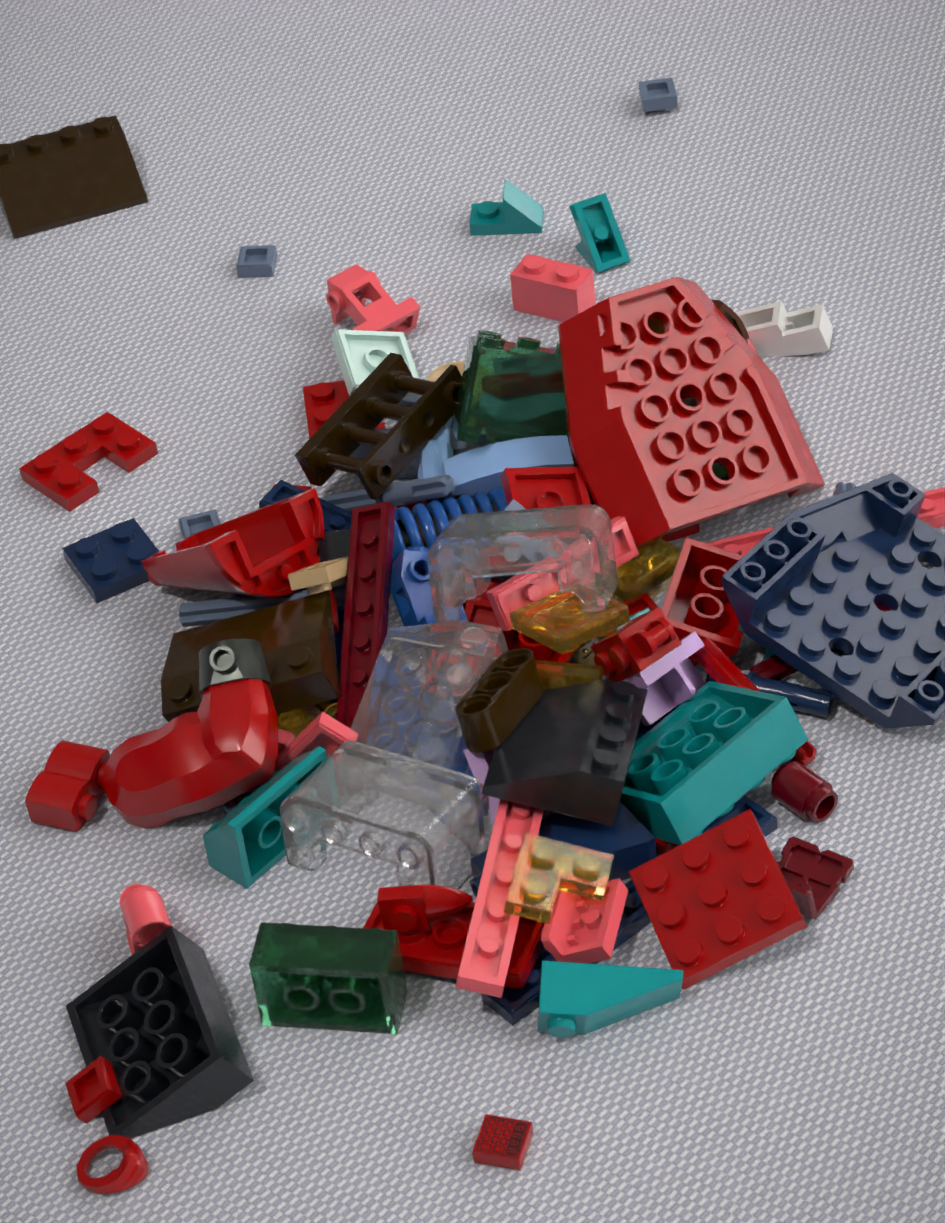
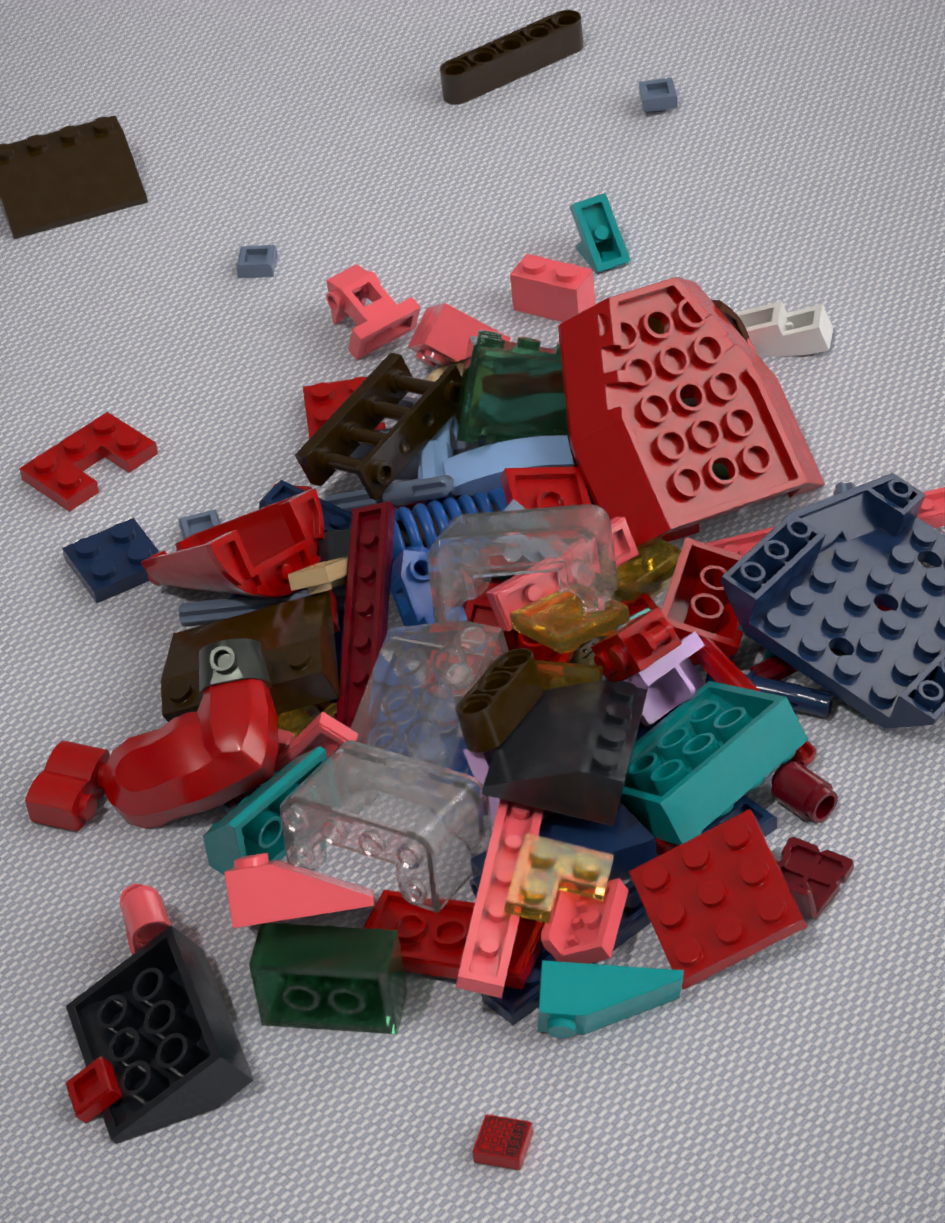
(128, 1174): red piece -> none
(280, 891): none -> coral slope
(363, 351): light aqua tile -> none
(415, 906): red plate -> none
(445, 335): none -> coral slope
(511, 57): none -> dark brown beam
(513, 216): teal slope -> none

